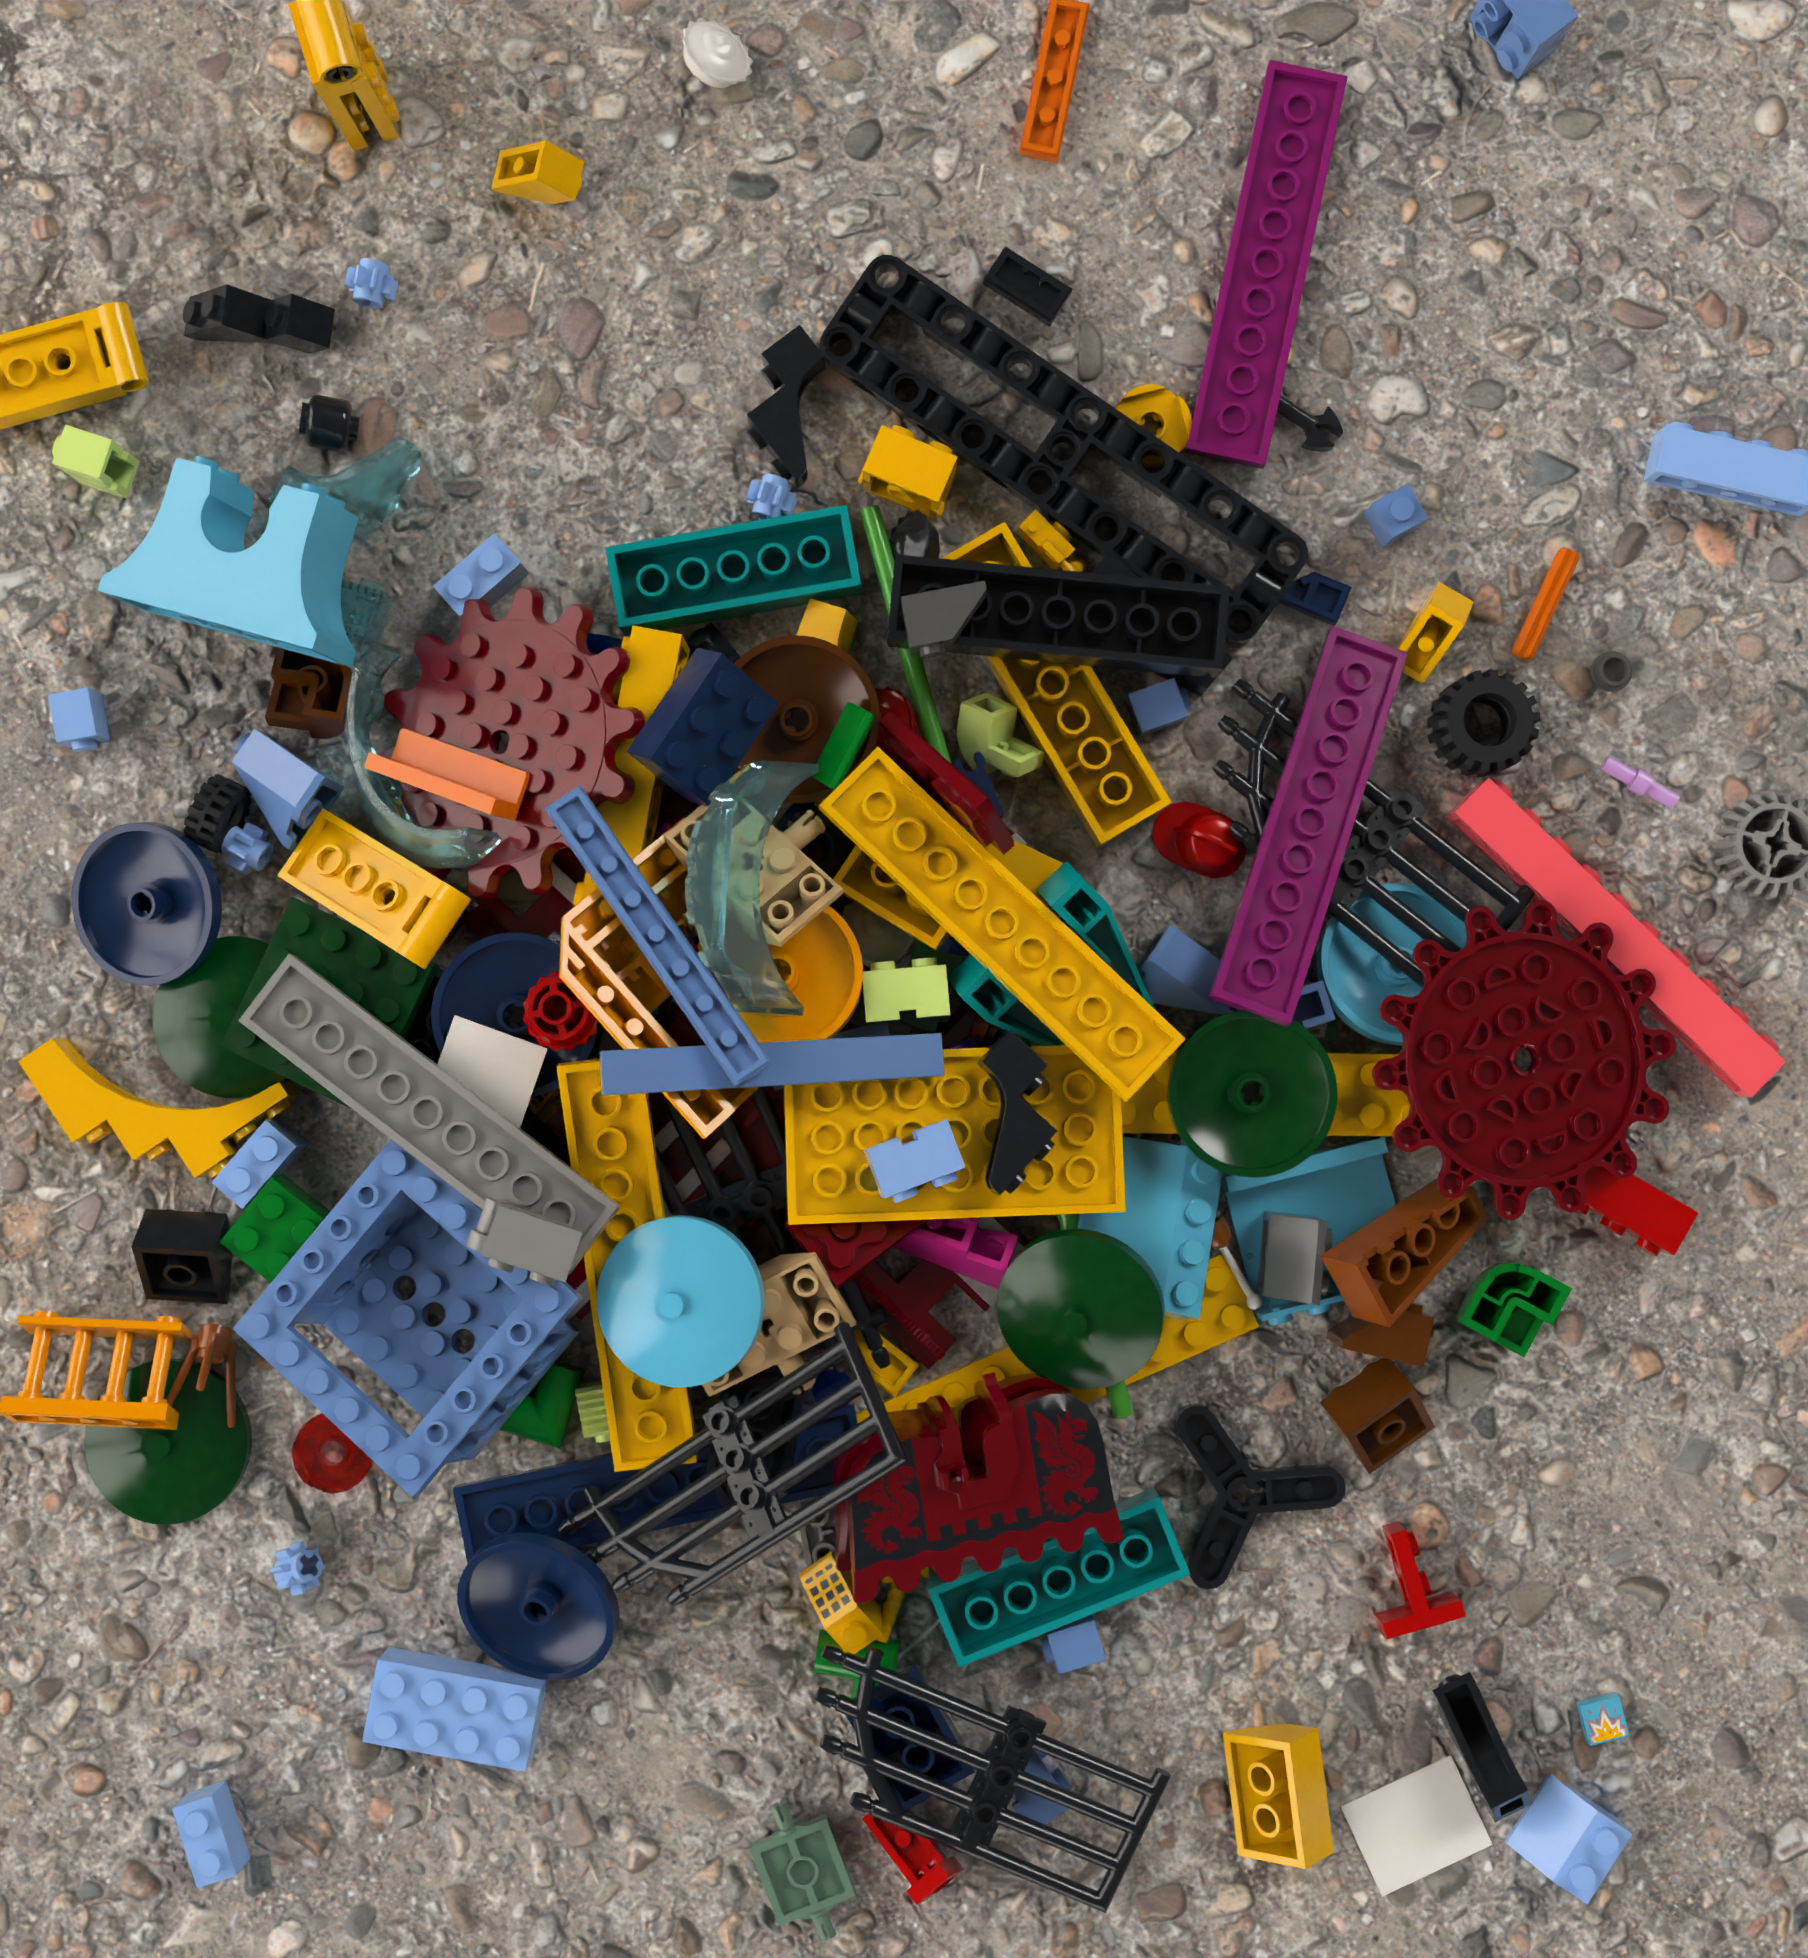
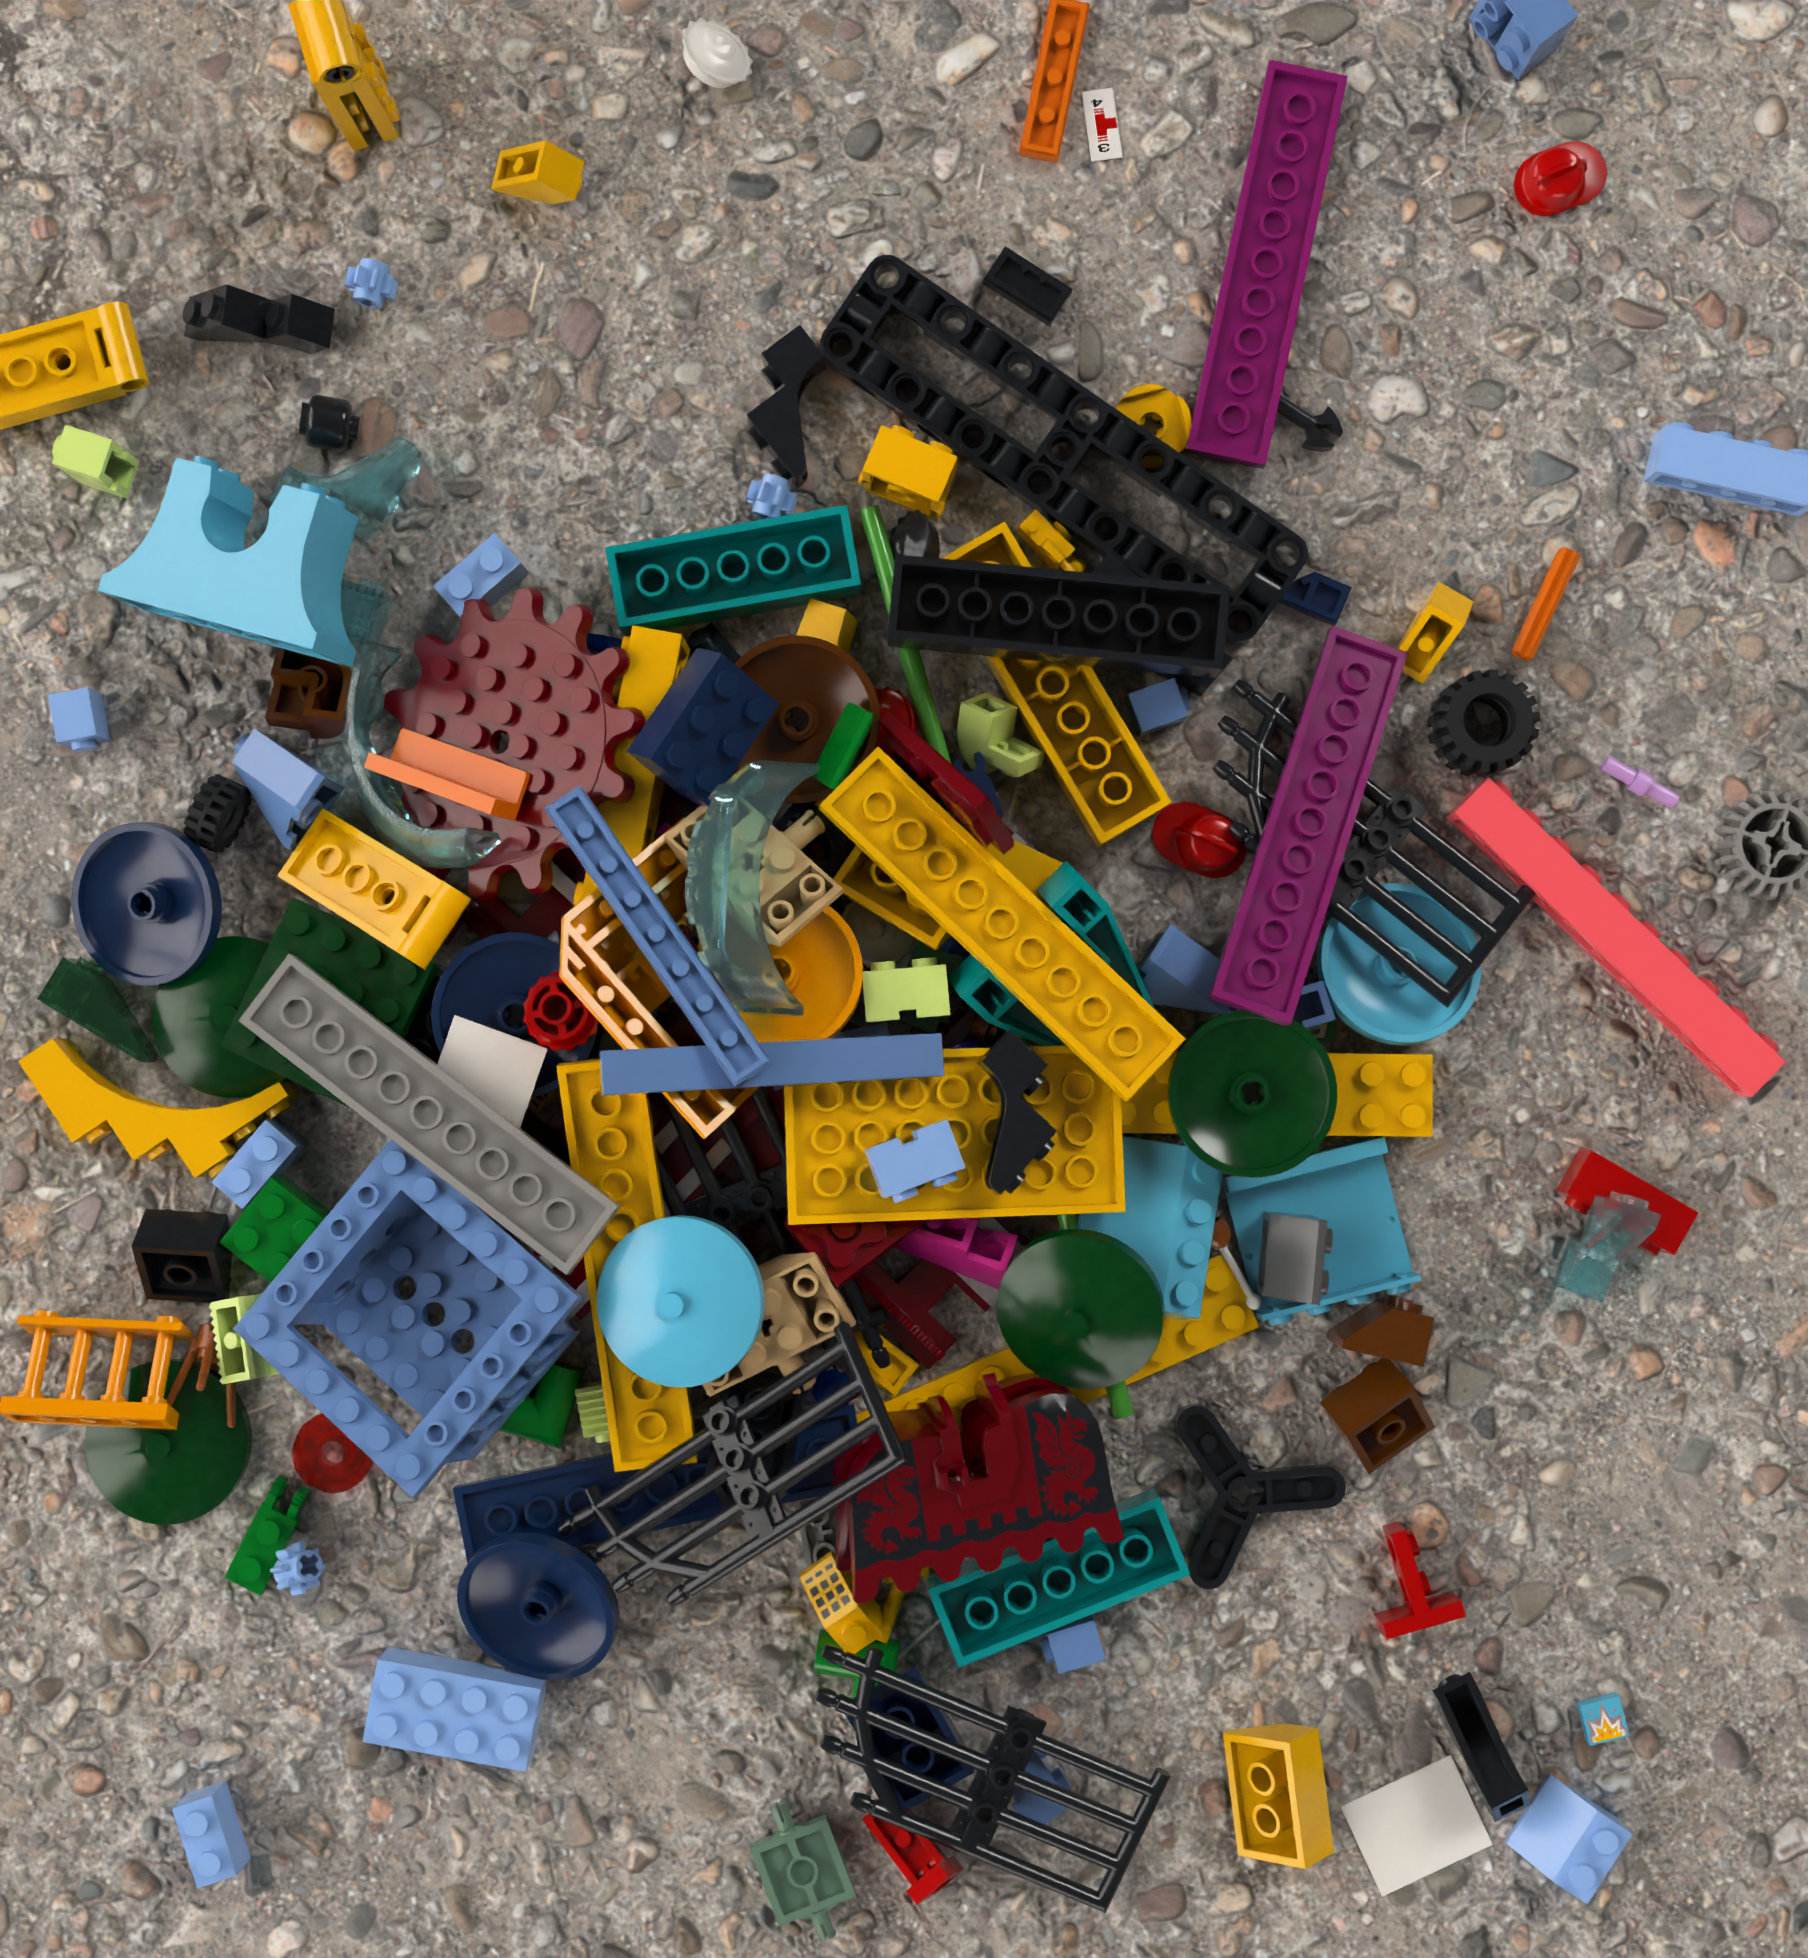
(96, 1004): none -> clear green slope
(236, 1357): none -> yellowish green brick
(247, 848): light blue gear -> none
(268, 1533): none -> green hinge
(525, 1241): light grey hinge -> none
(939, 616): dark grey slope -> none
(1102, 124): none -> white sticker
(1395, 515): medium blue brick -> none
(1401, 1252): dark orange wedge -> none
(1511, 1304): green brick -> none
(1560, 178): none -> red piece
(1583, 1070): dark red plate -> none
(1610, 1234): none -> clear light blue arch
(1611, 671): dark grey plate -> none

